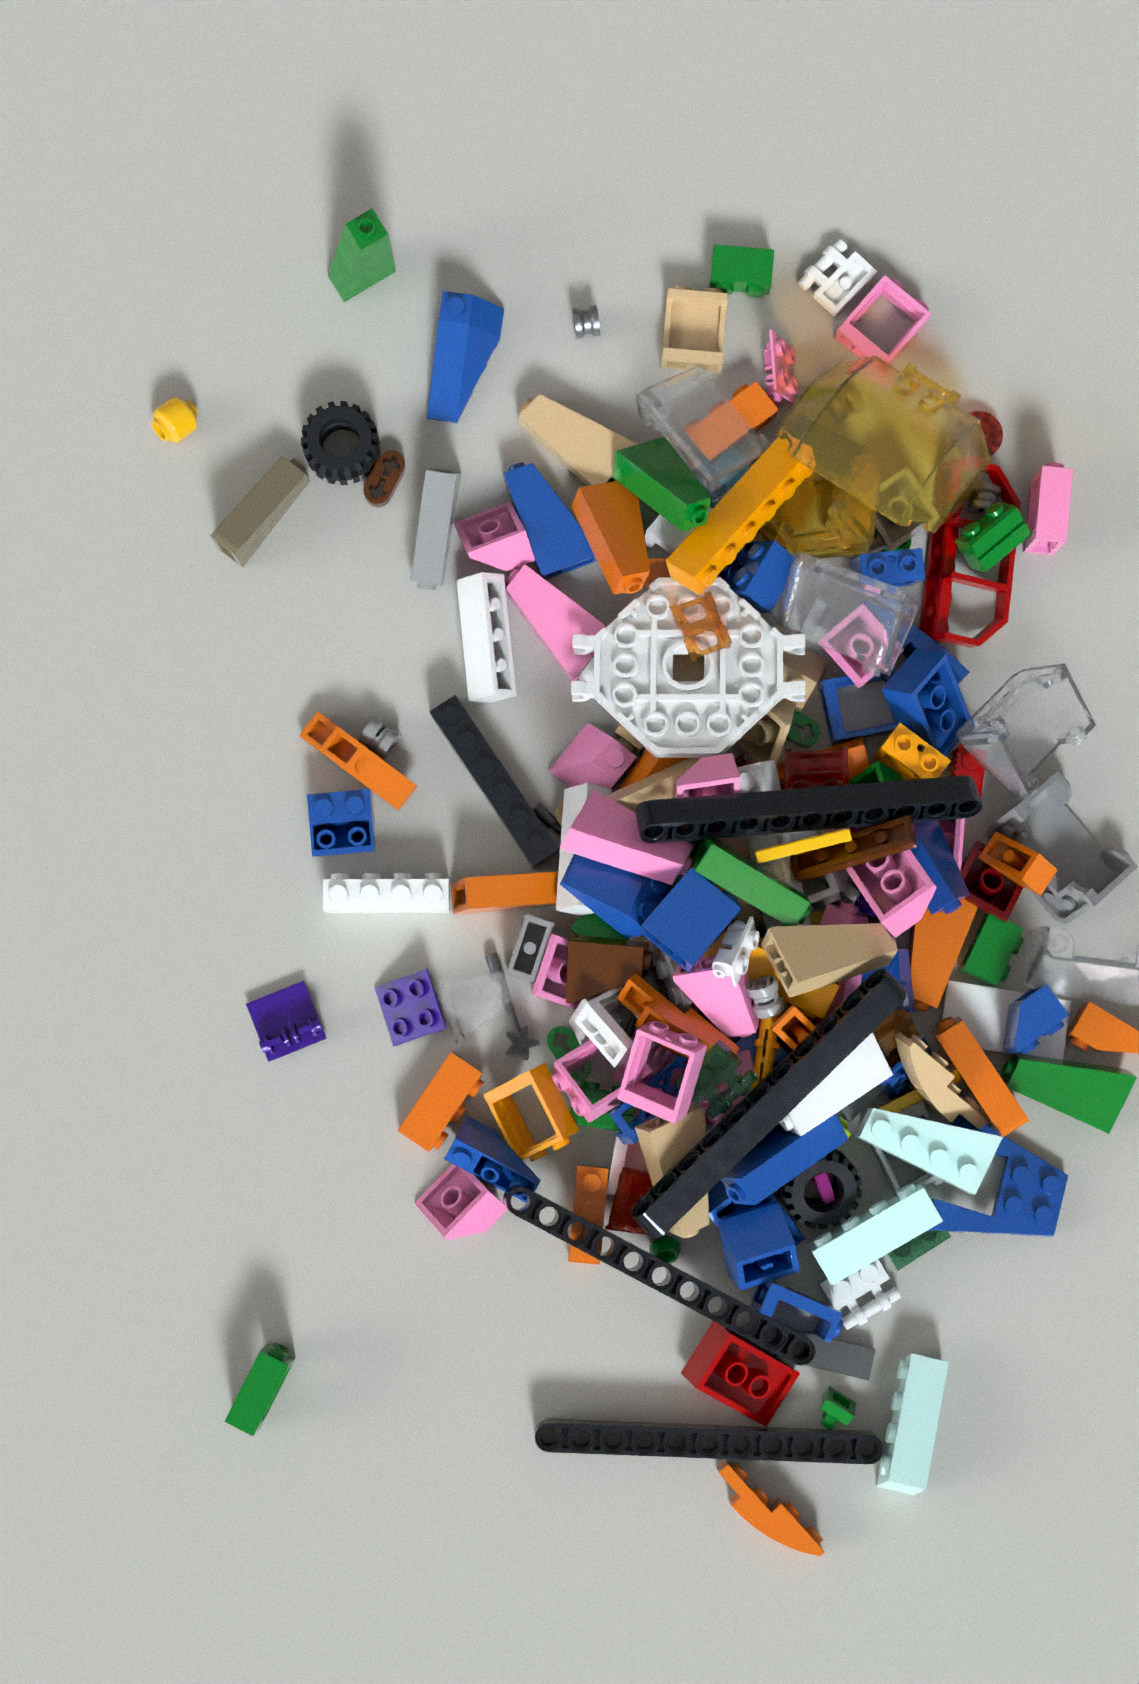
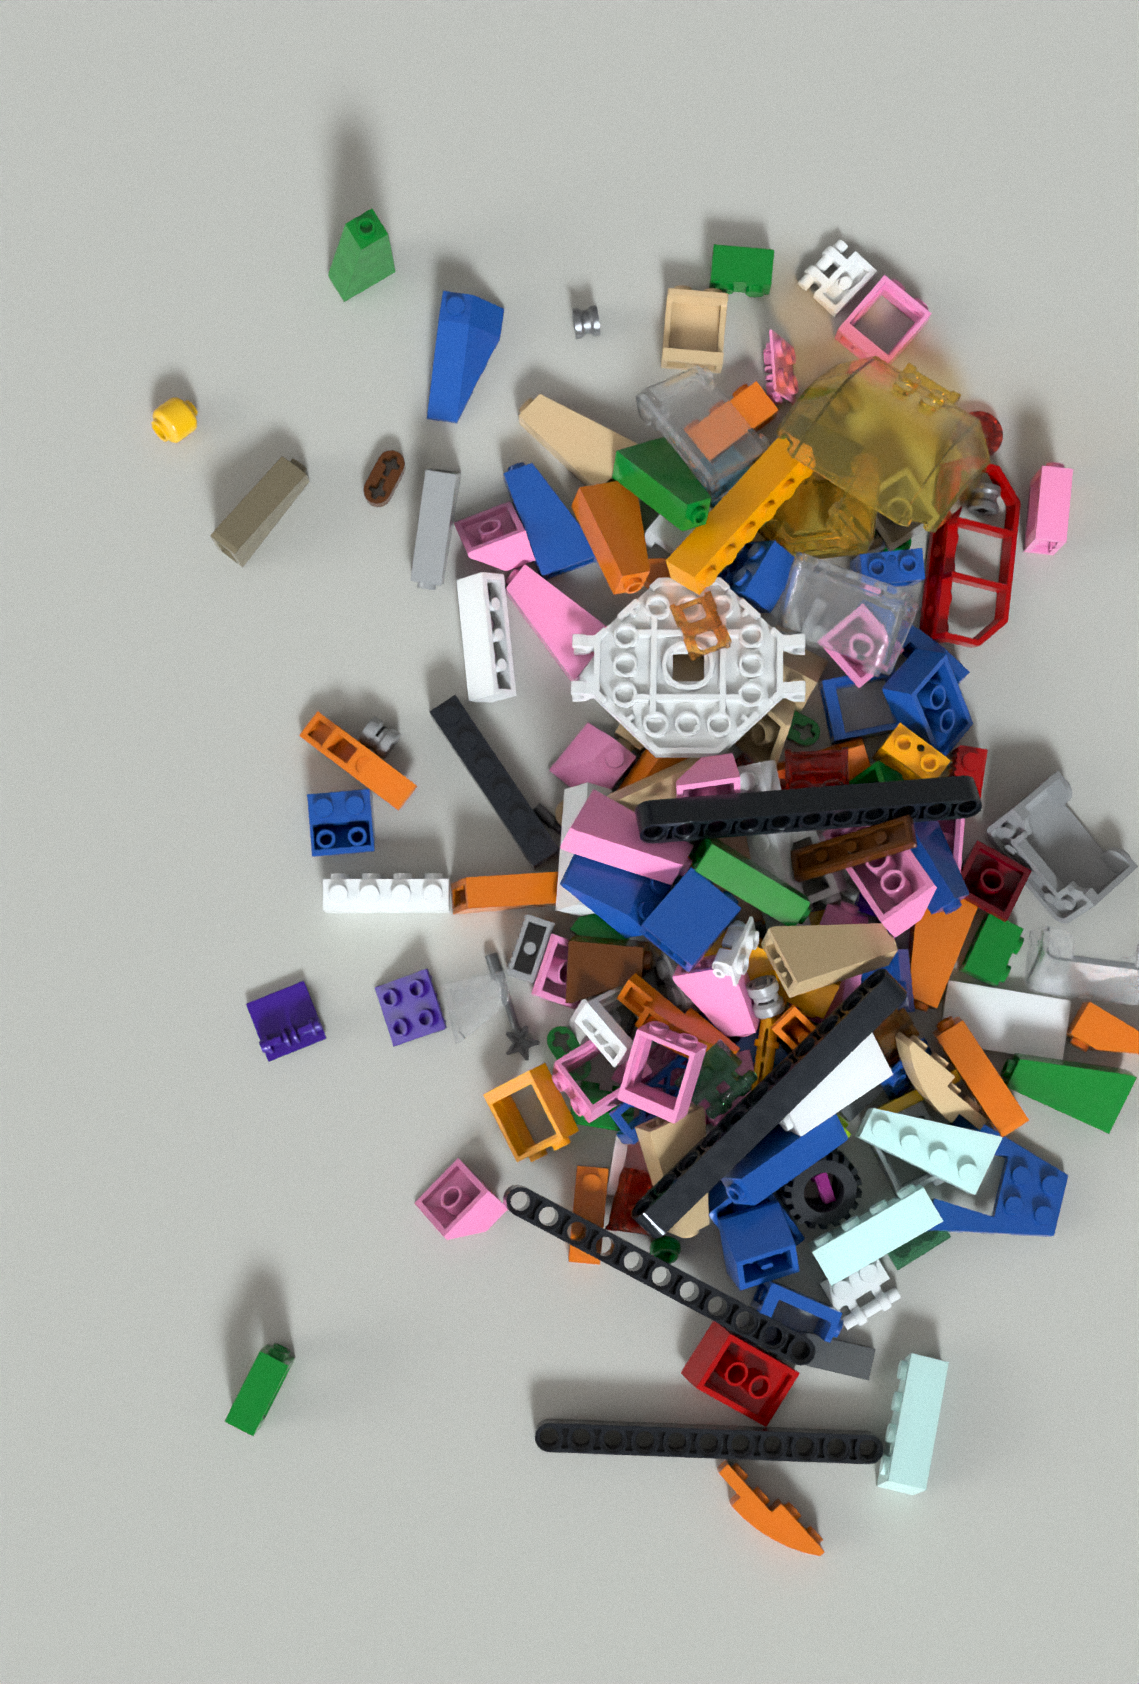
(331, 420): black tyre -> none
(441, 1103): orange brick -> none
(490, 1158): blue slope -> none
(802, 845): yellow tile -> none
(836, 1408): green tile -> none
(992, 536): green brick -> none
(1018, 863): orange slope -> none
(1025, 725): clear windscreen -> none
(1030, 1017): blue slope -> none

